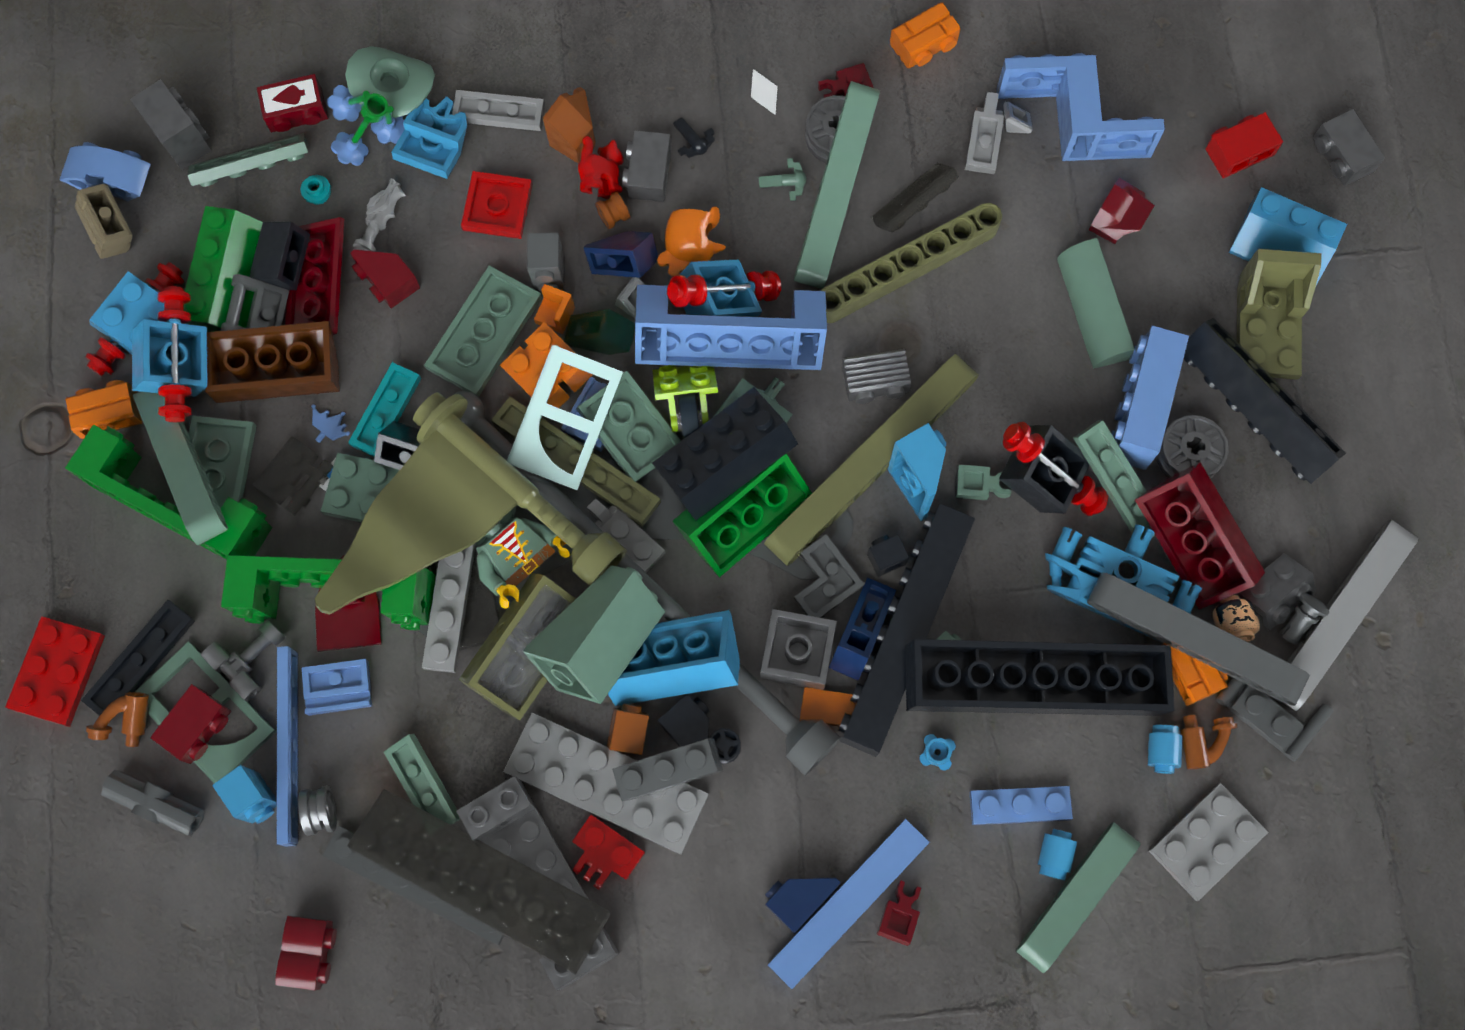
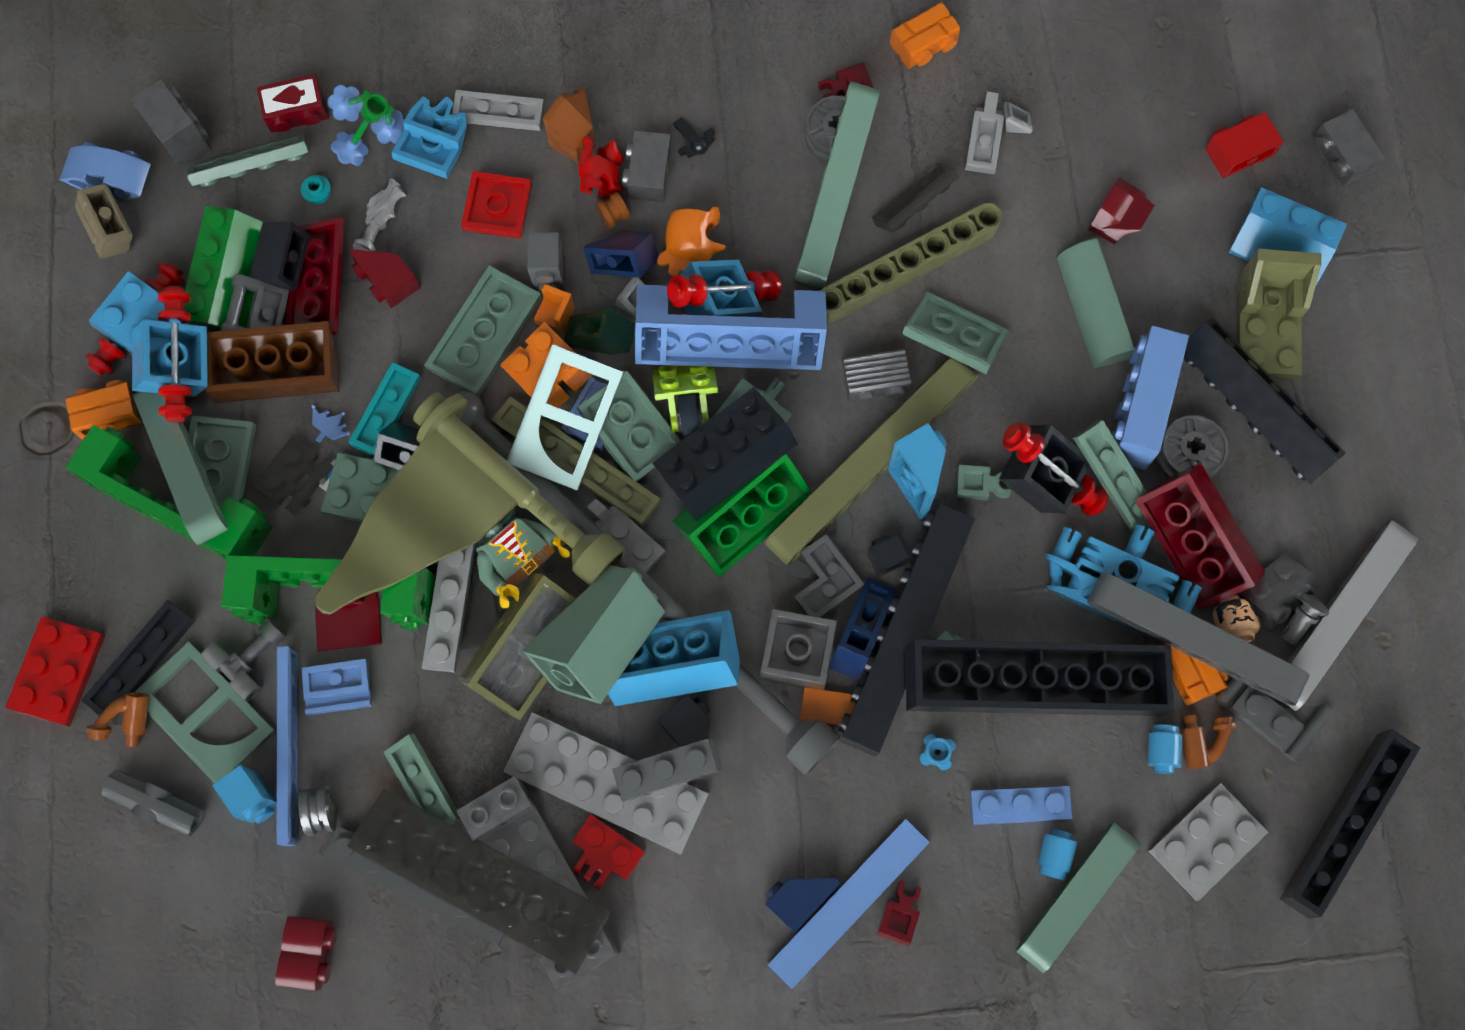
(191, 725): dark red brick -> none
(395, 76): sand green hat -> none
(628, 729): dark orange brick -> none
(724, 740): black wheel -> none
(764, 91): white sticker -> none
(797, 178): sand green piece -> none
(955, 332): none -> sand green tile
(1077, 95): medium blue bracket -> none
(1350, 824): none -> black brick

